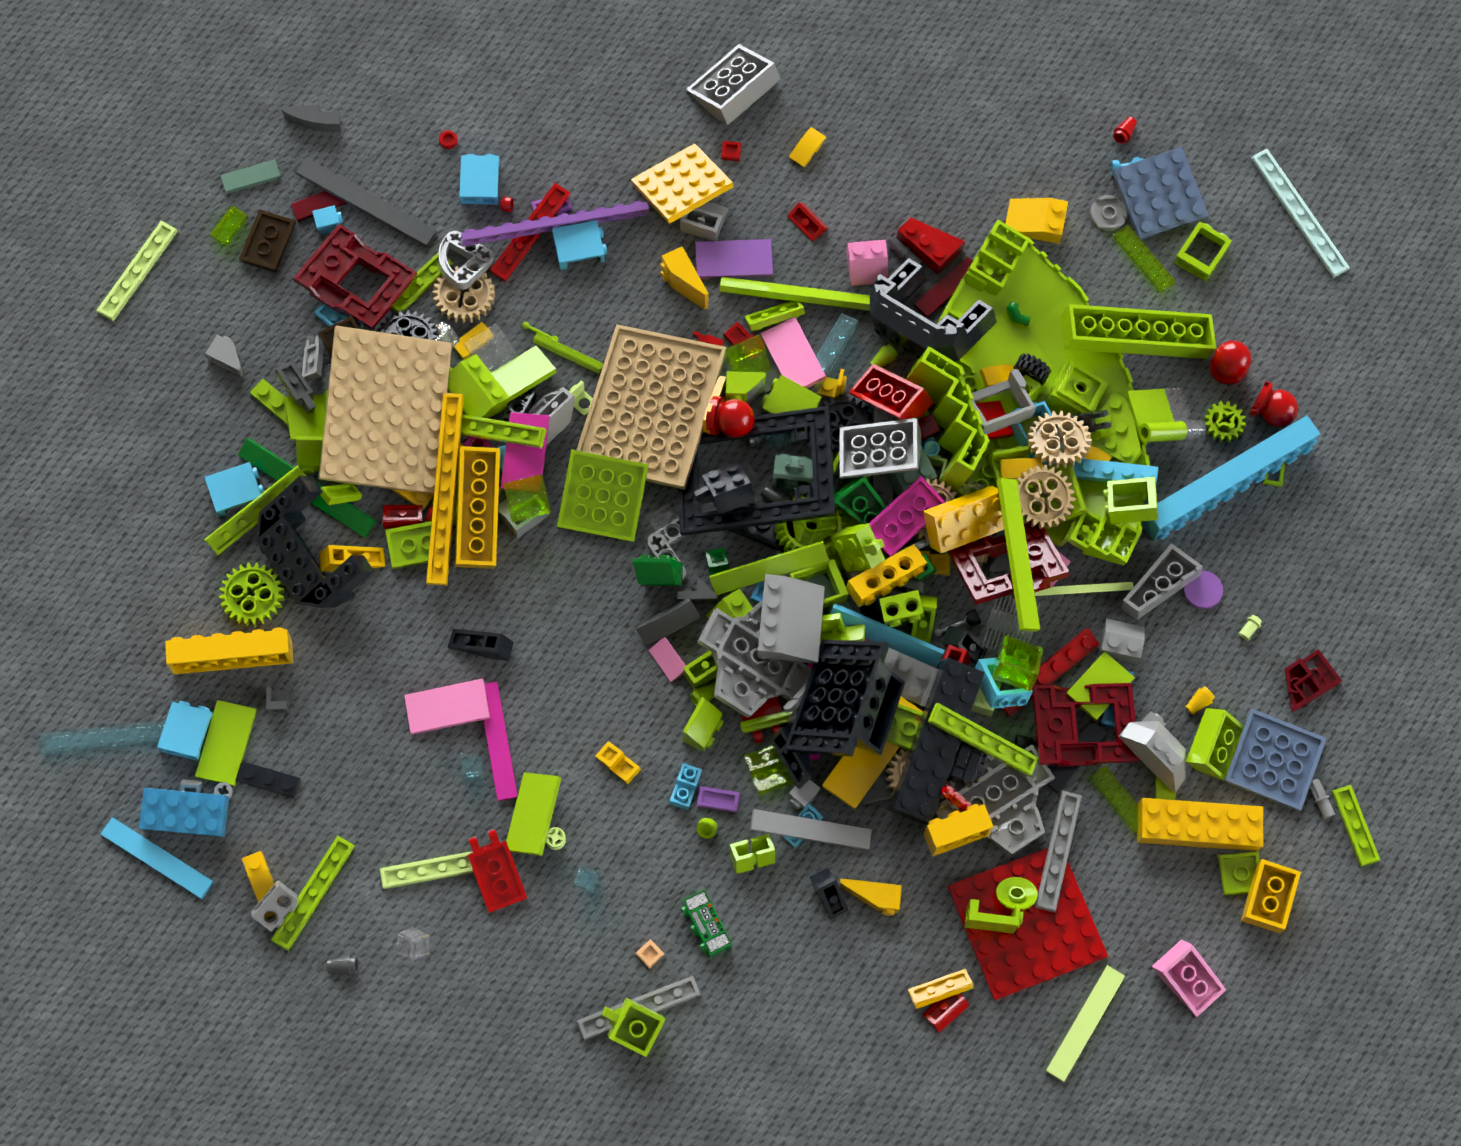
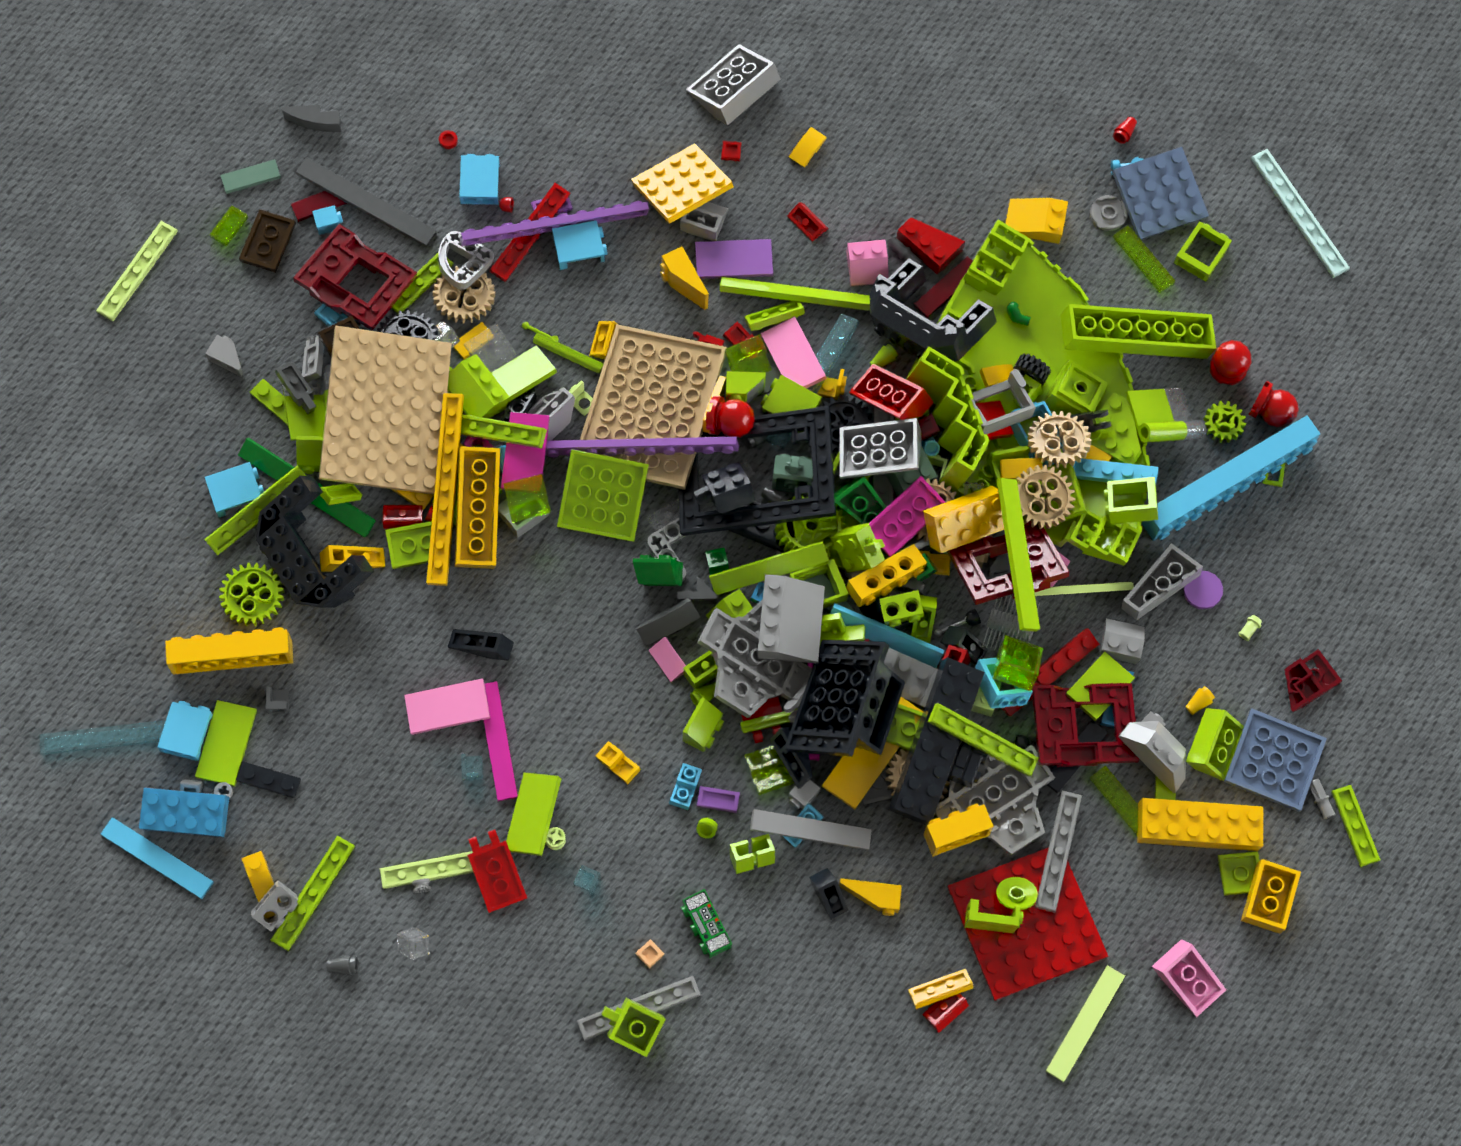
(421, 884): none -> light grey bush
(602, 339): none -> yellow slope
(647, 446): none -> medium lavender plate
(955, 798): red axle -> none

